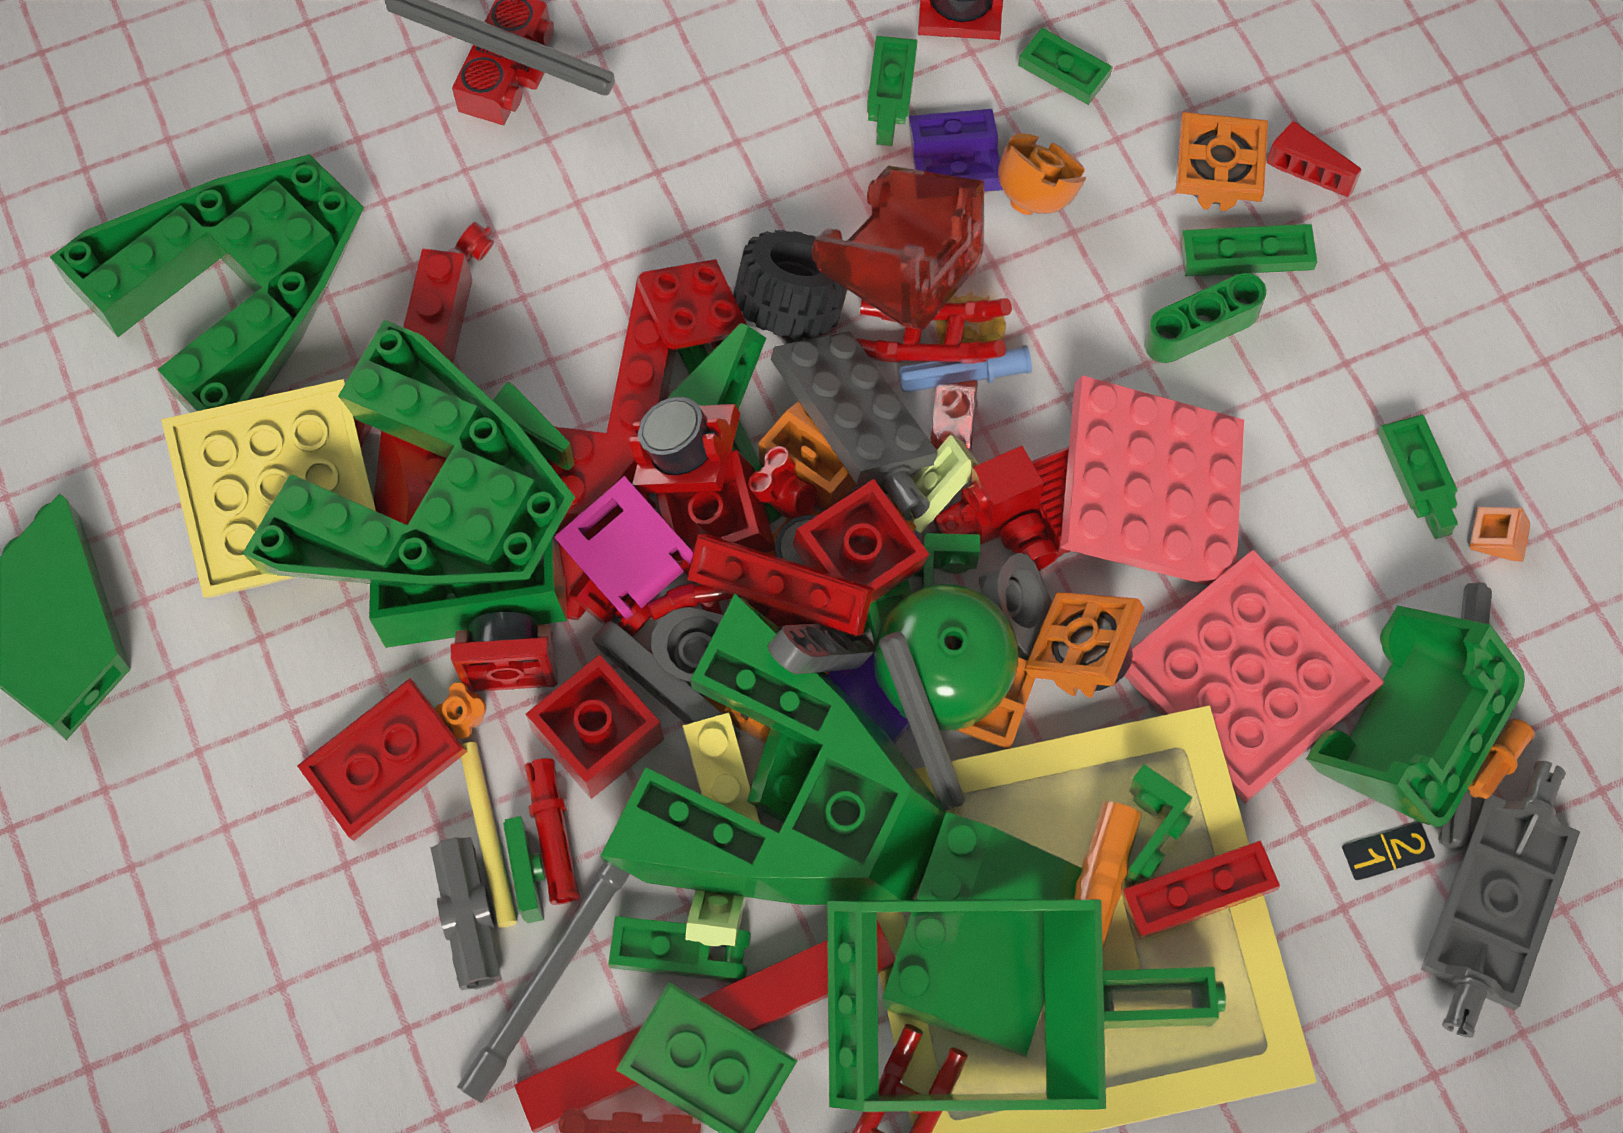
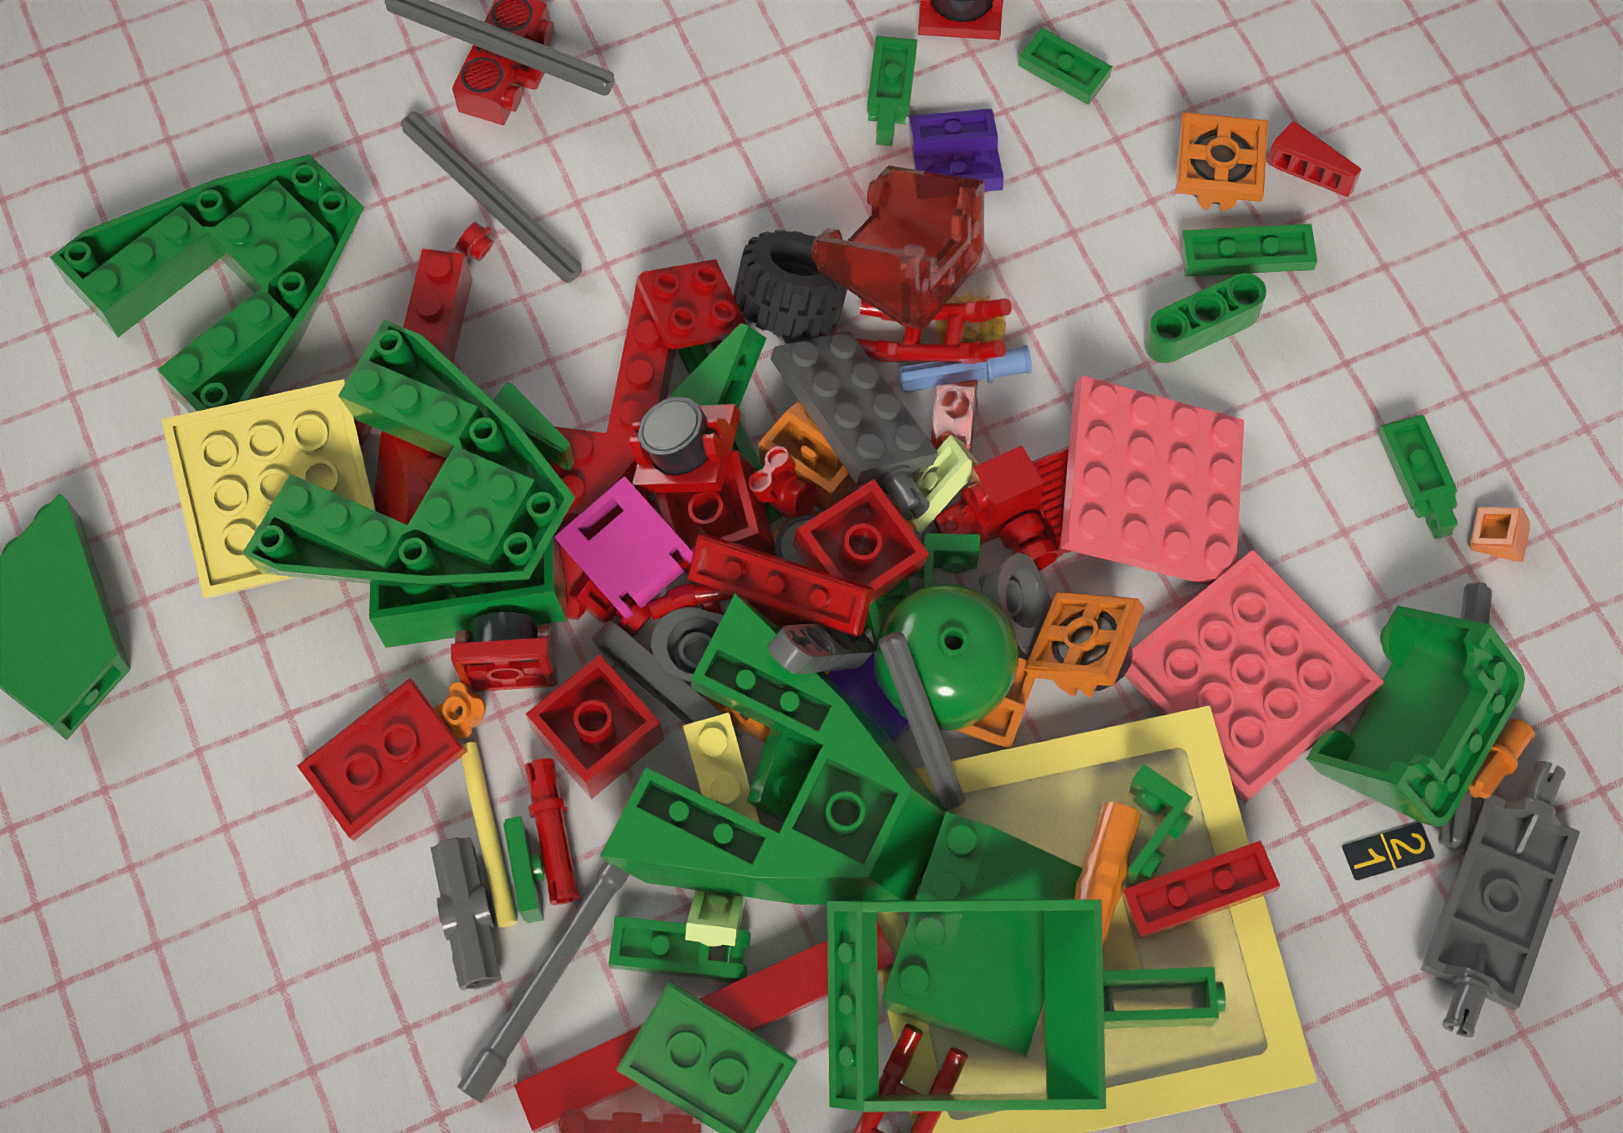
(491, 197): none -> dark grey axle
(1038, 177): orange cylinder -> none

